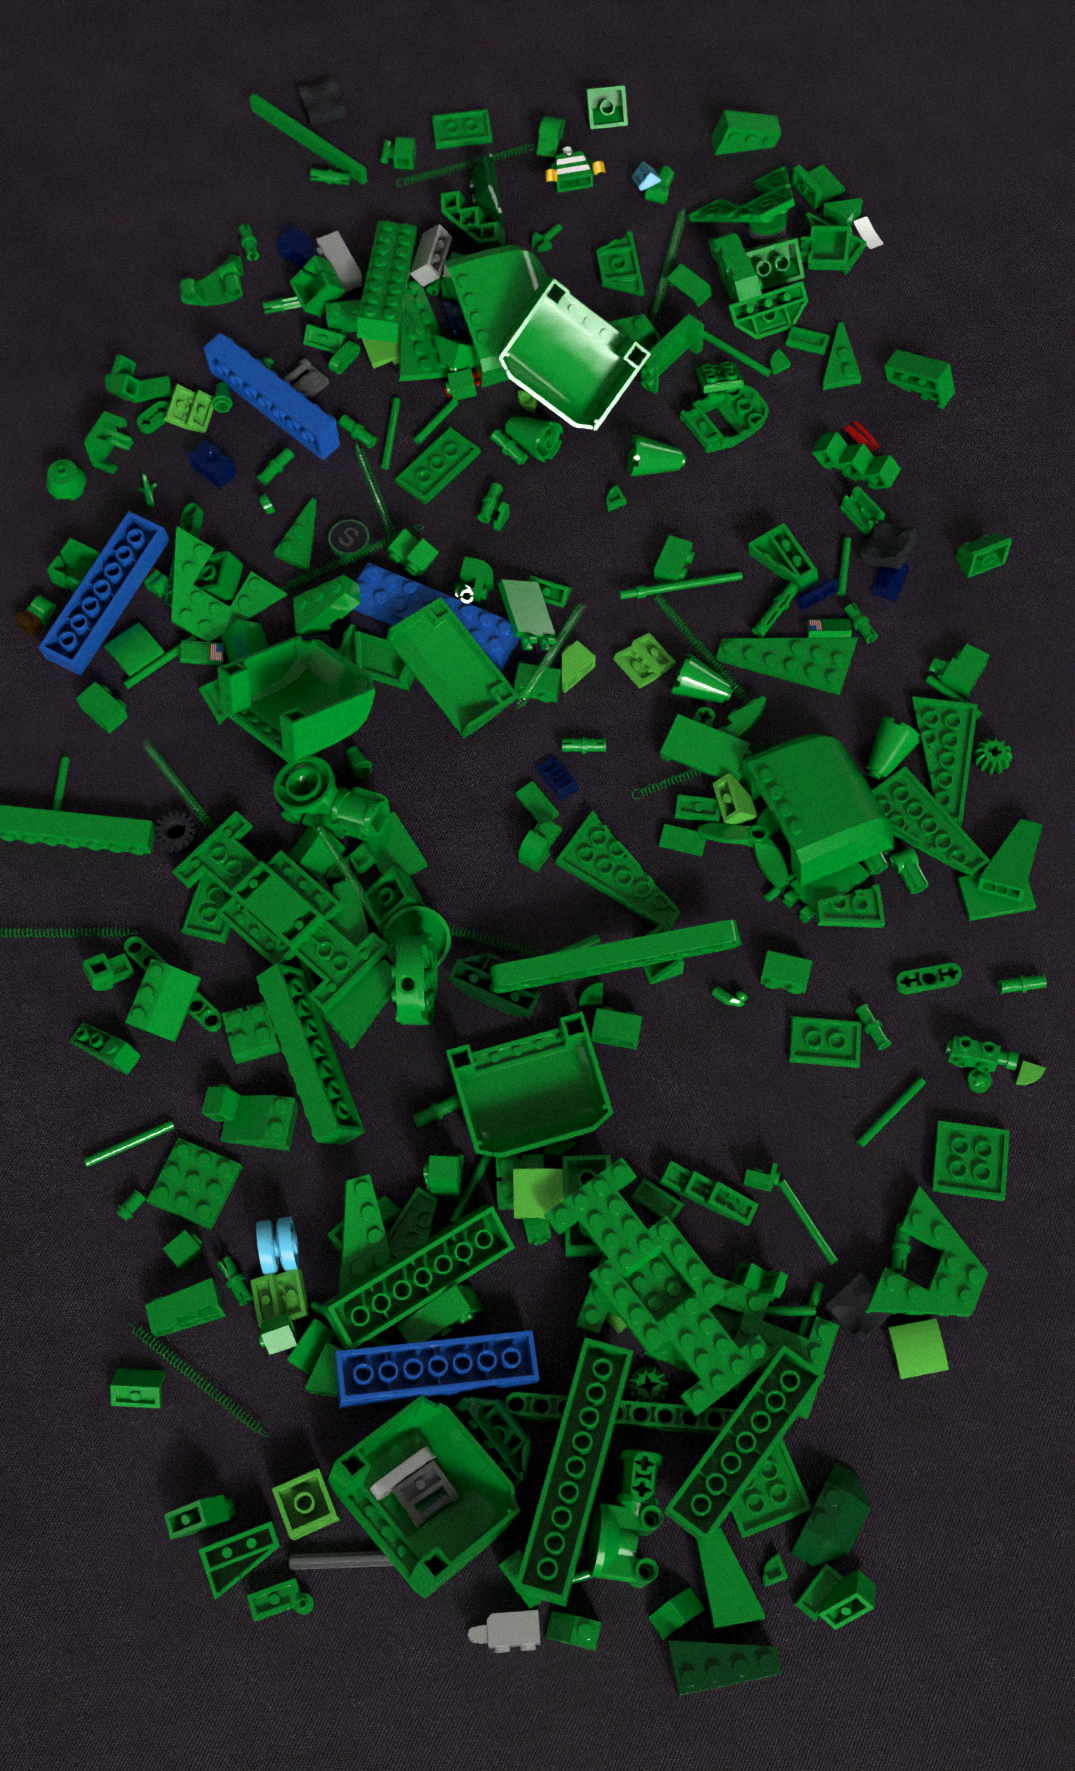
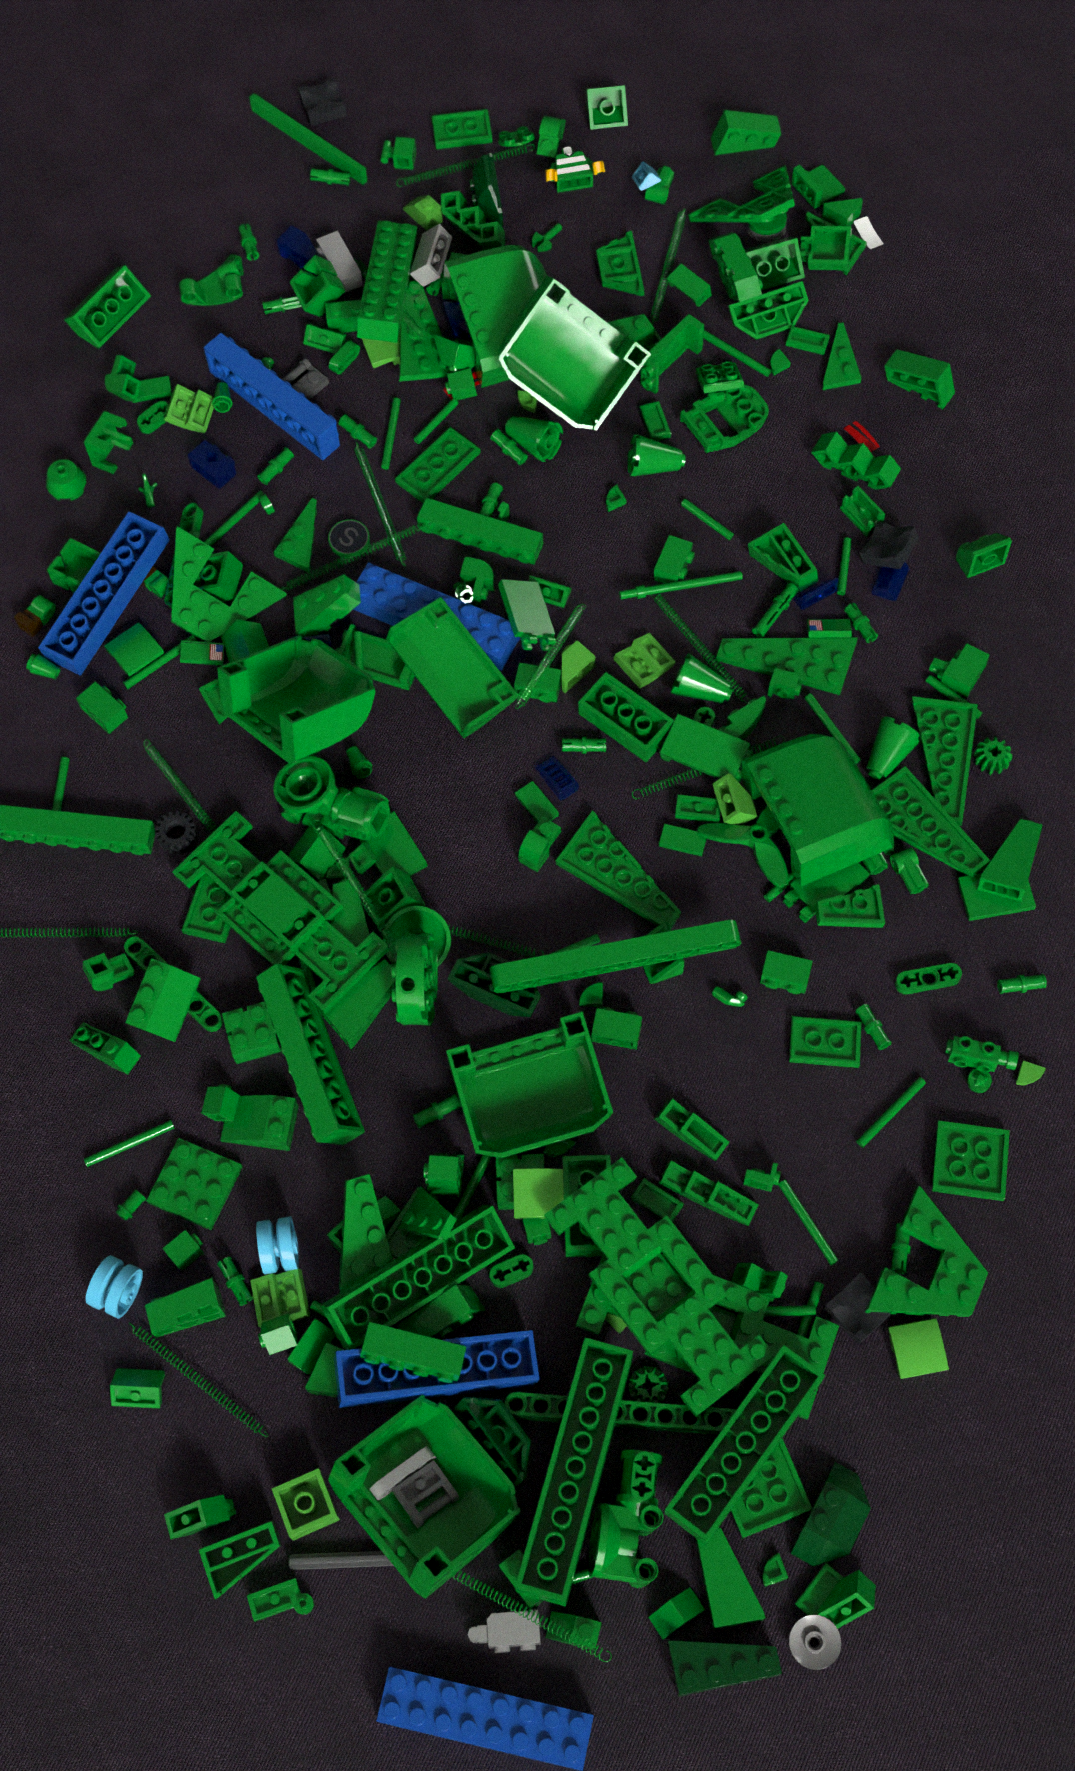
(41, 666): none -> green cone
(108, 307): none -> green slope
(114, 1286): none -> medium azure wheel
(233, 519): none -> green bar
(412, 553): green brick -> none
(413, 1352): none -> green brick
(424, 211): none -> bright green slope
(427, 1217): none -> green wing
(480, 531): none -> green brick
(485, 1718): none -> blue brick
(513, 1276): none -> green beam
(516, 138): none -> green dish
(528, 1613): none -> green piece
(625, 716): none -> green slope
(655, 421): none -> green tile
(691, 1129): none -> green slope
(707, 519): none -> green bar
(784, 684): none -> green brick
(825, 1632): none -> light grey dish
(830, 725): none -> green bar

